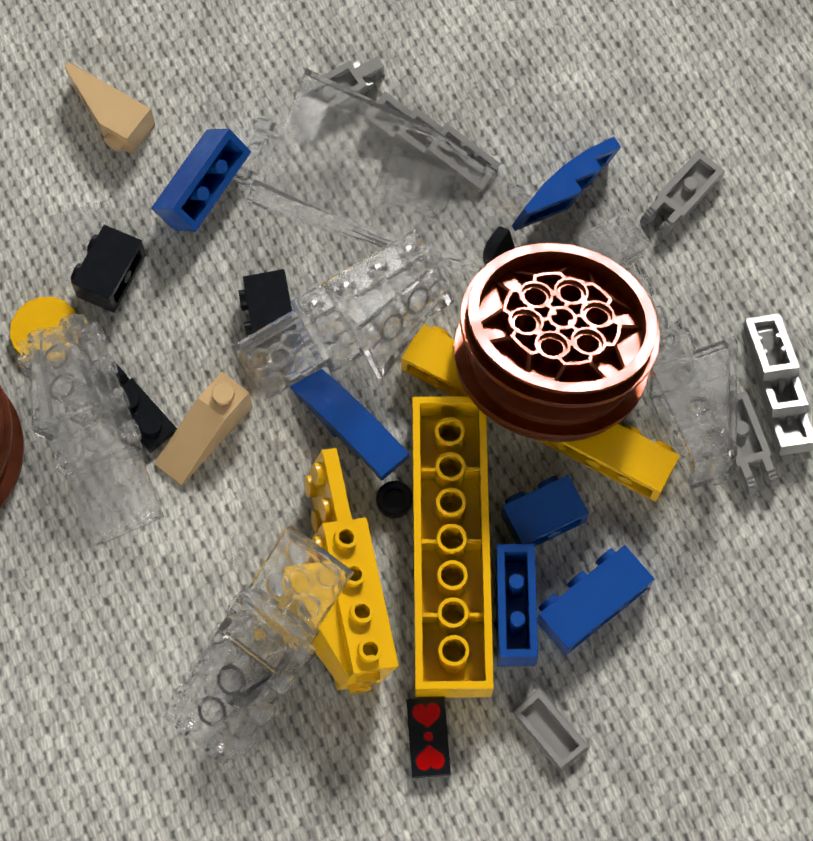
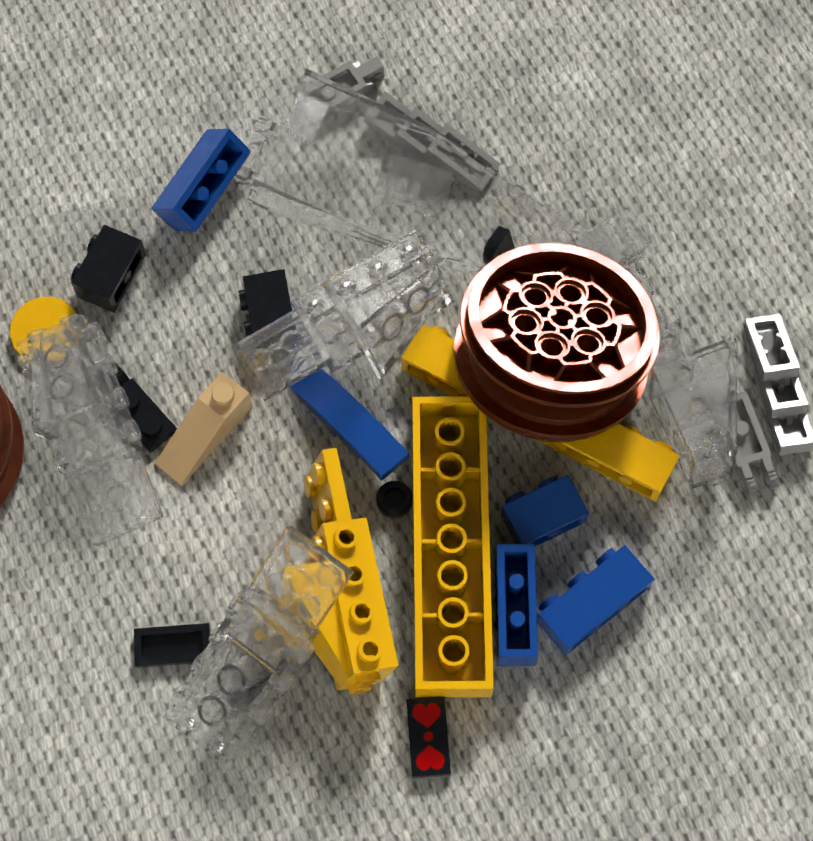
(118, 116): tan slope -> none
(170, 644): none -> black tile
(549, 730): light grey tile -> none
(567, 184): blue slope -> none
(683, 192): light grey hinge -> none

